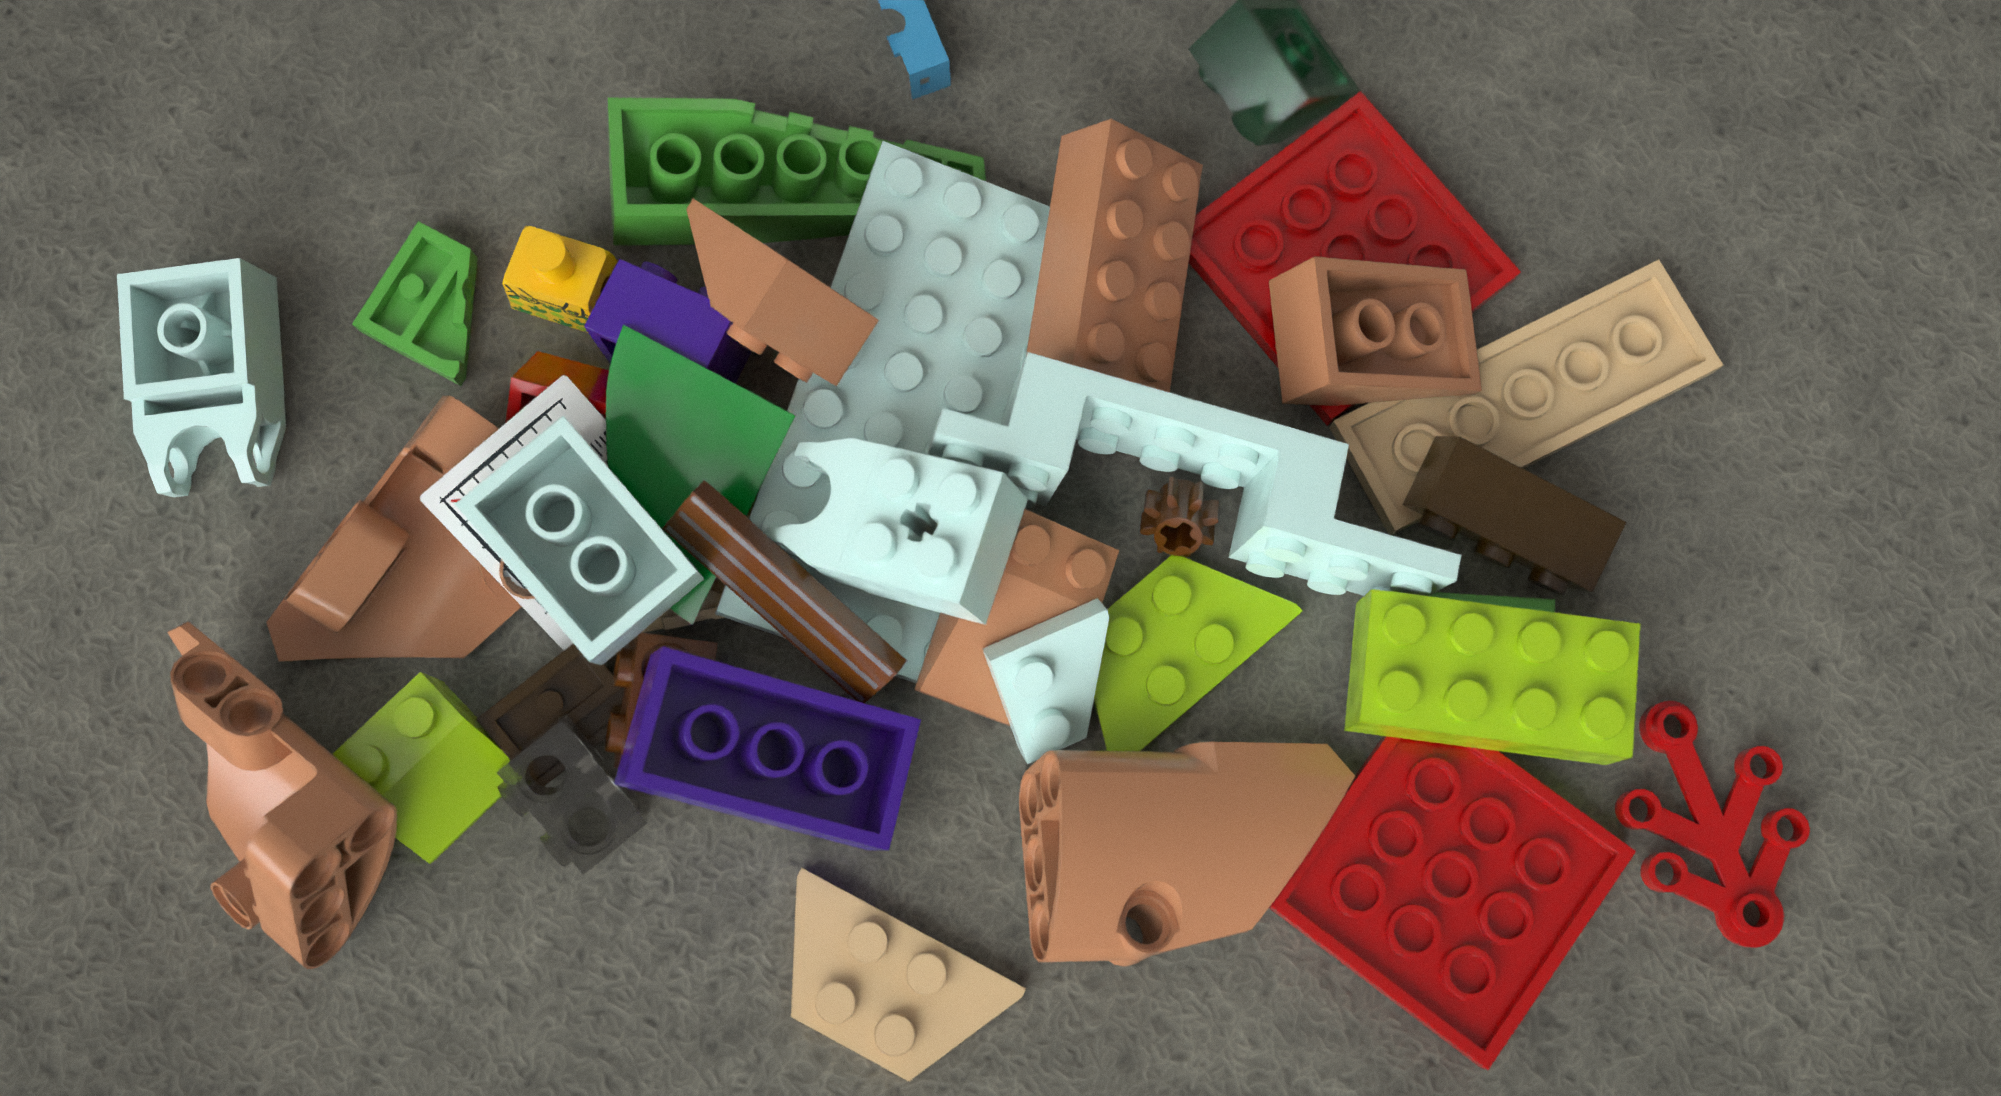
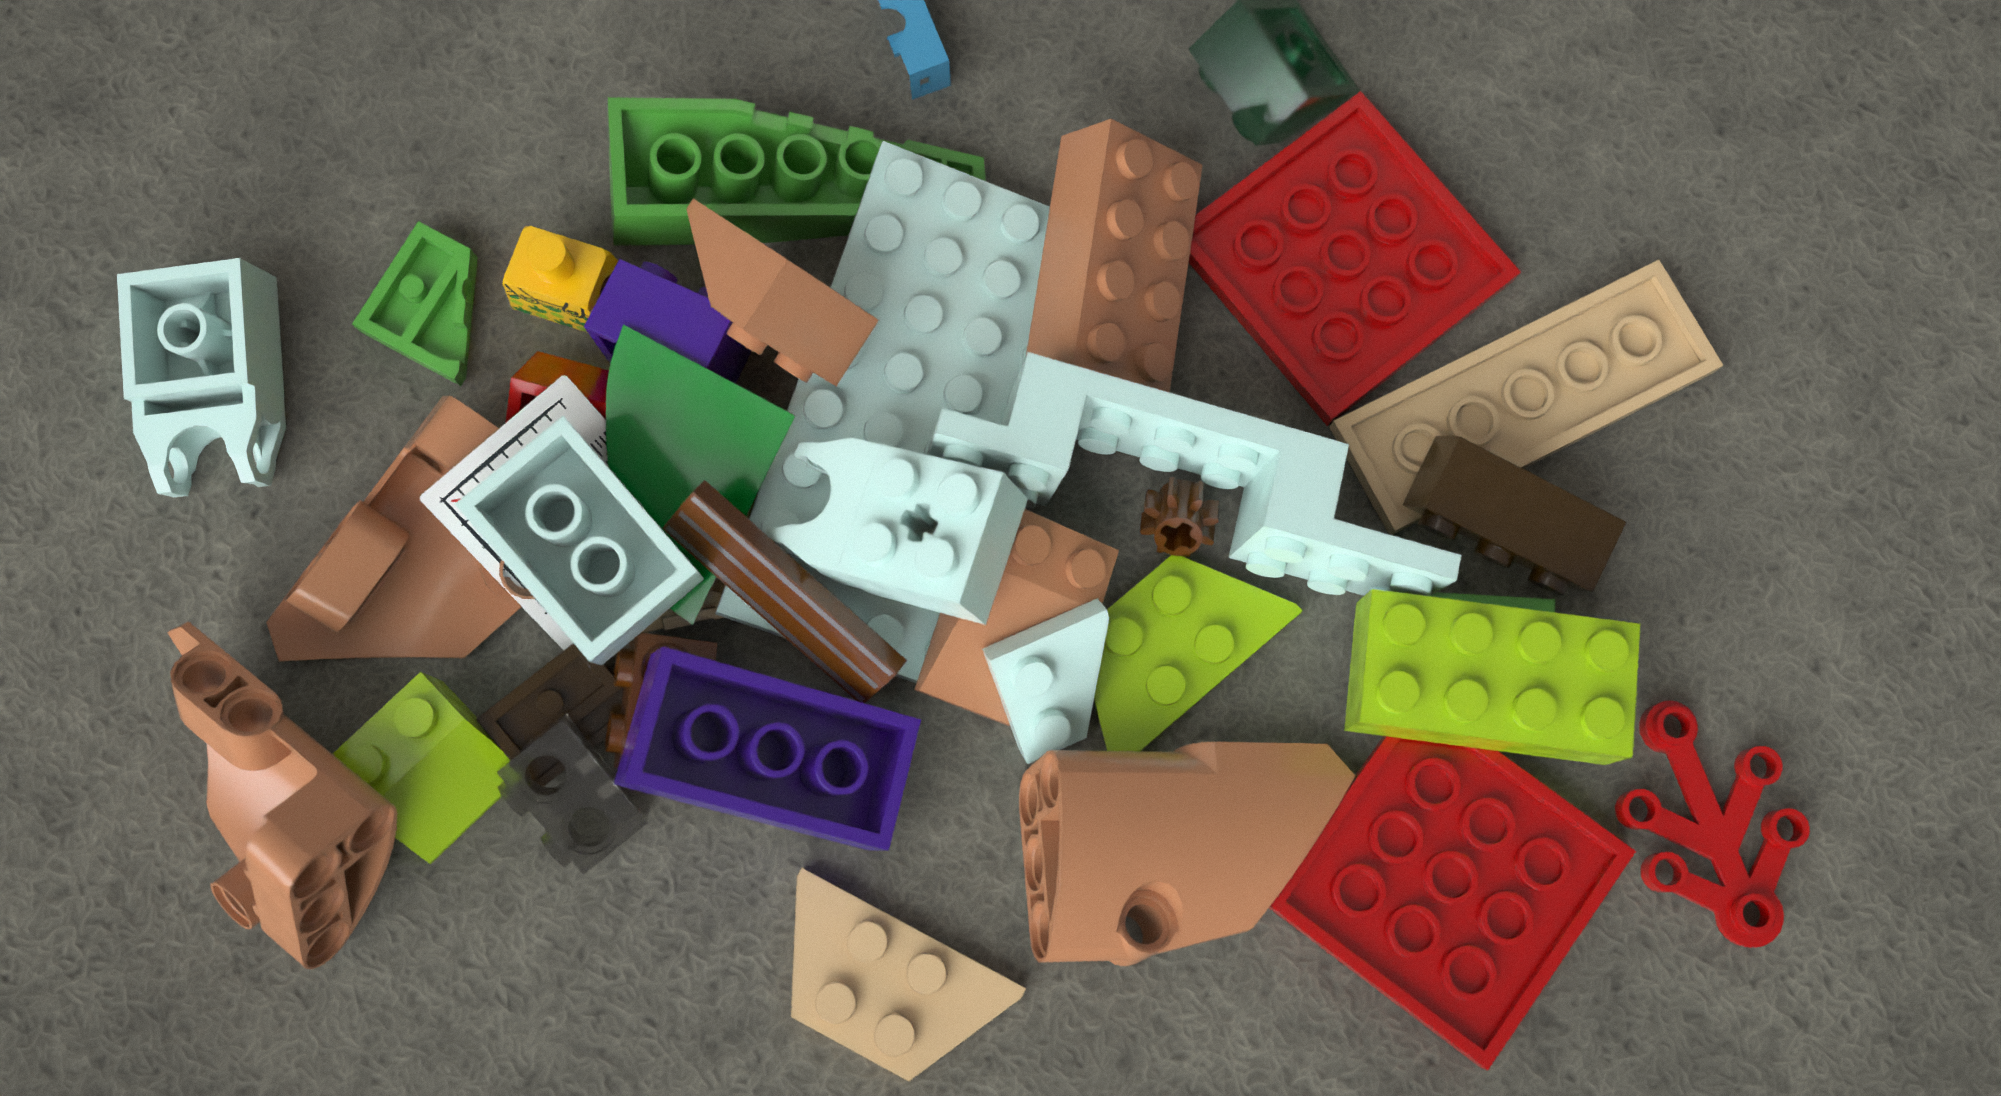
(1372, 332): nougat slope -> none

